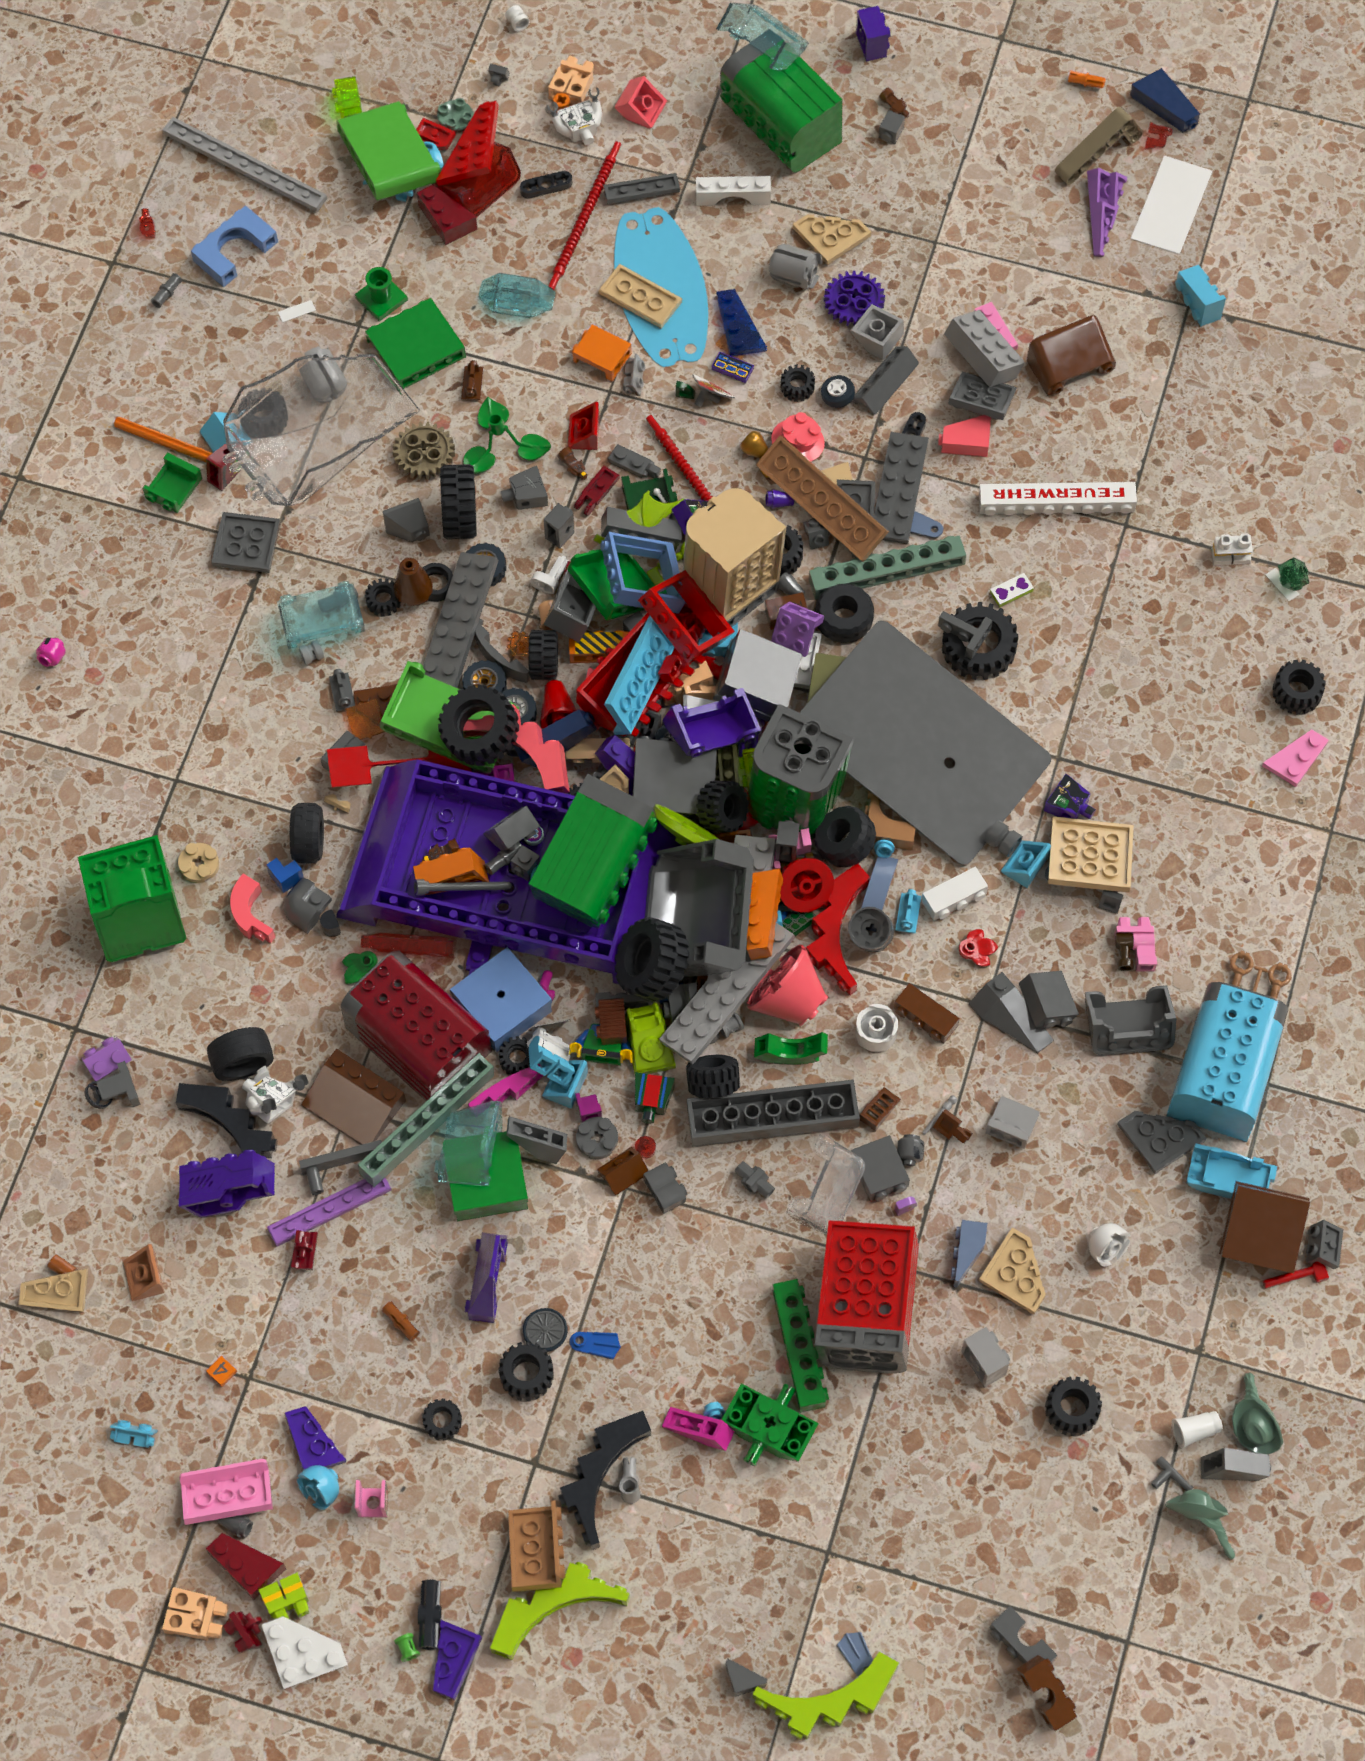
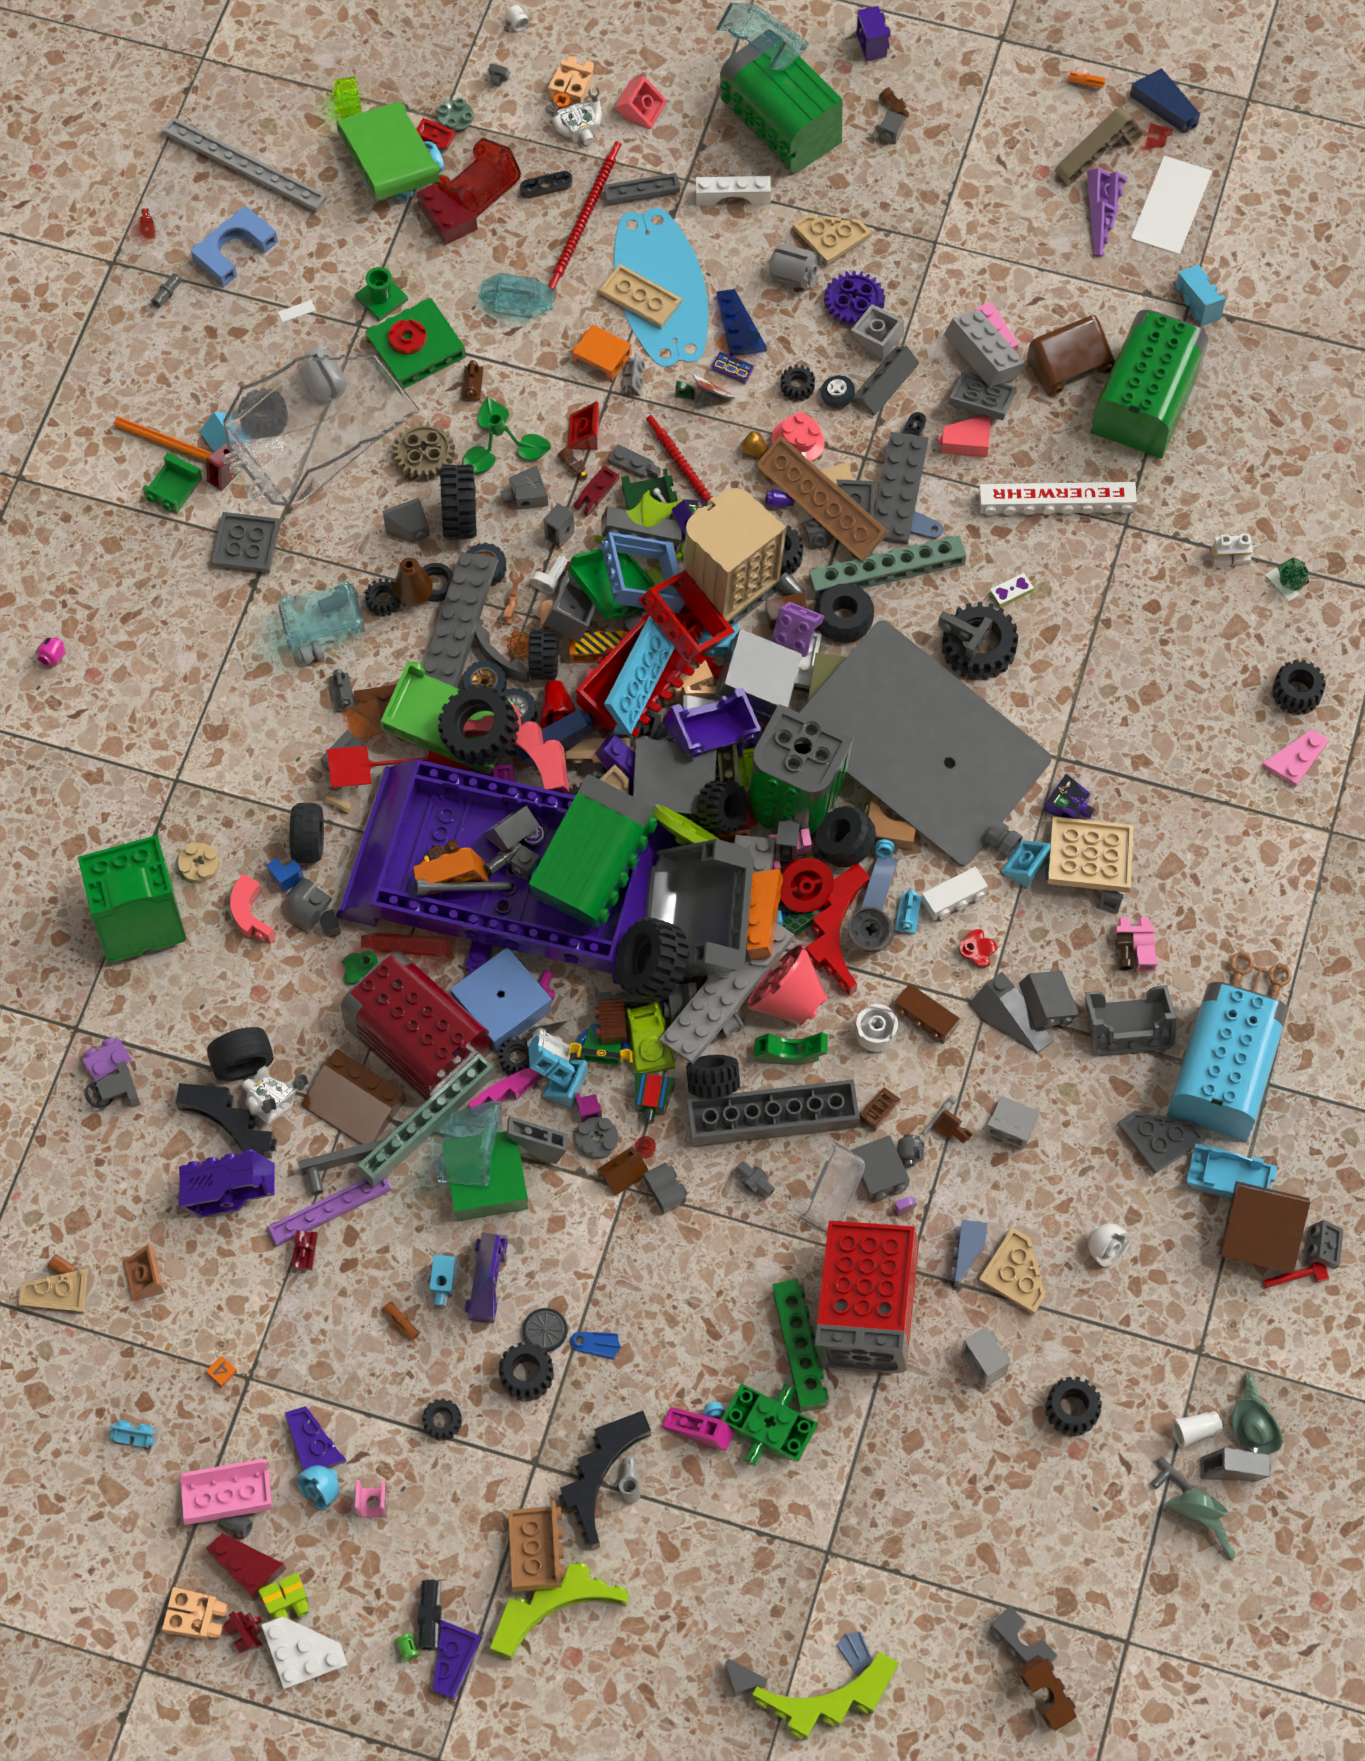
(411, 345): none -> red tile
(443, 1269): none -> medium azure torso
(475, 147): red wing -> none
(513, 598): none -> nougat piece
(670, 668): red piece -> none
(1150, 382): none -> green piece

